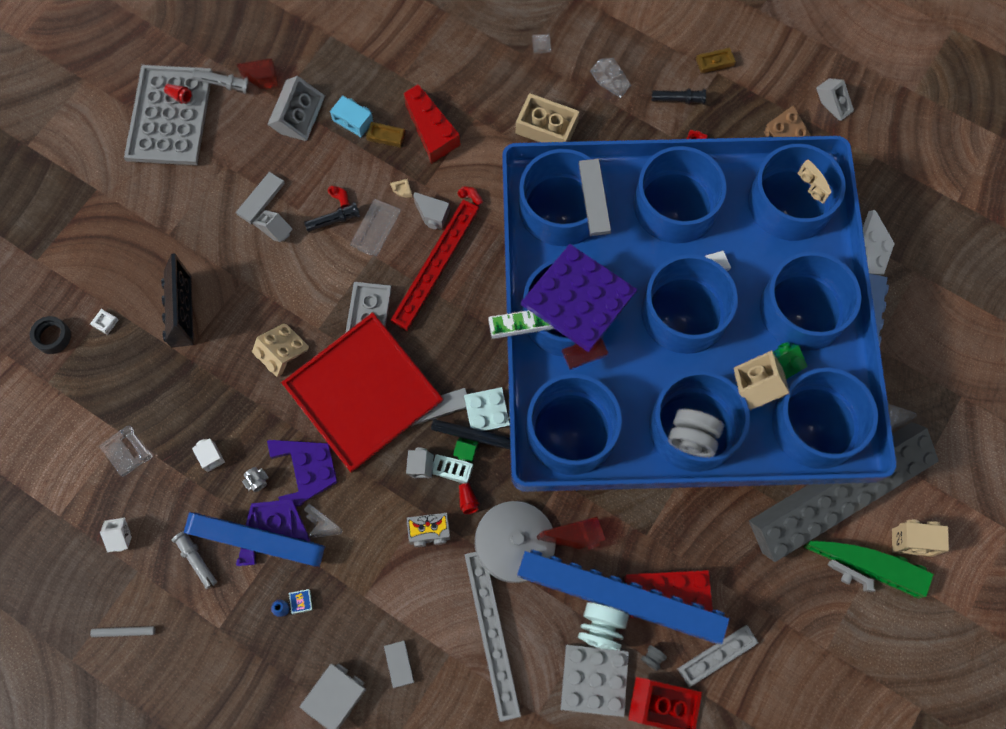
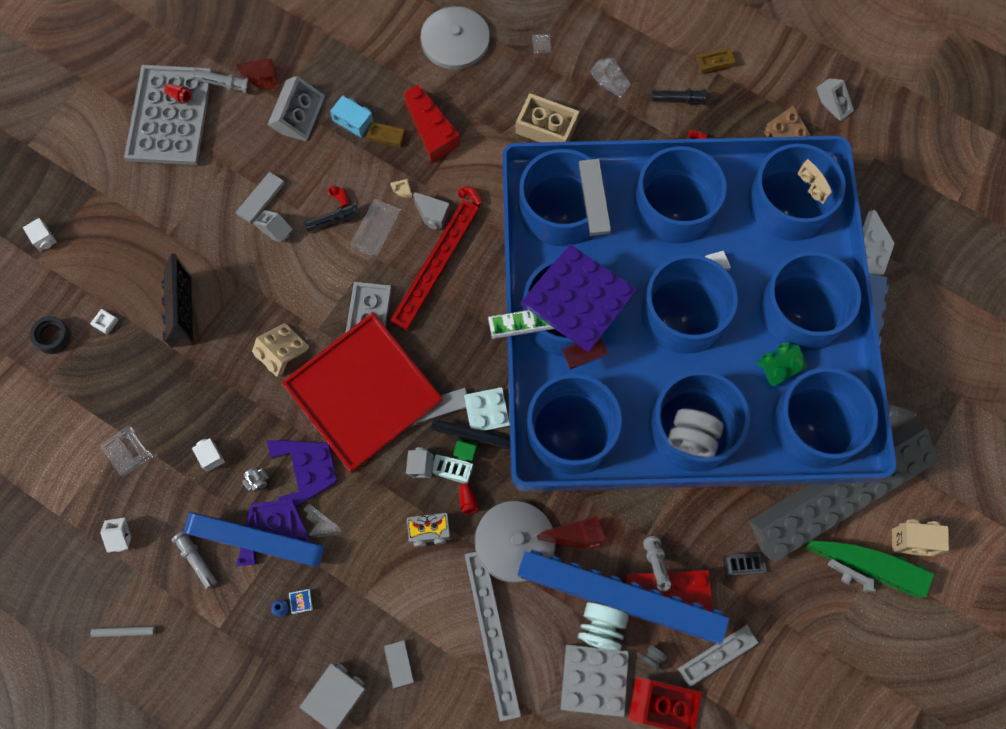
(39, 235): none -> white brick
(455, 37): none -> light grey dish
(656, 556): none -> light grey pin
(728, 566): none -> black slope
(761, 380): tan brick -> none

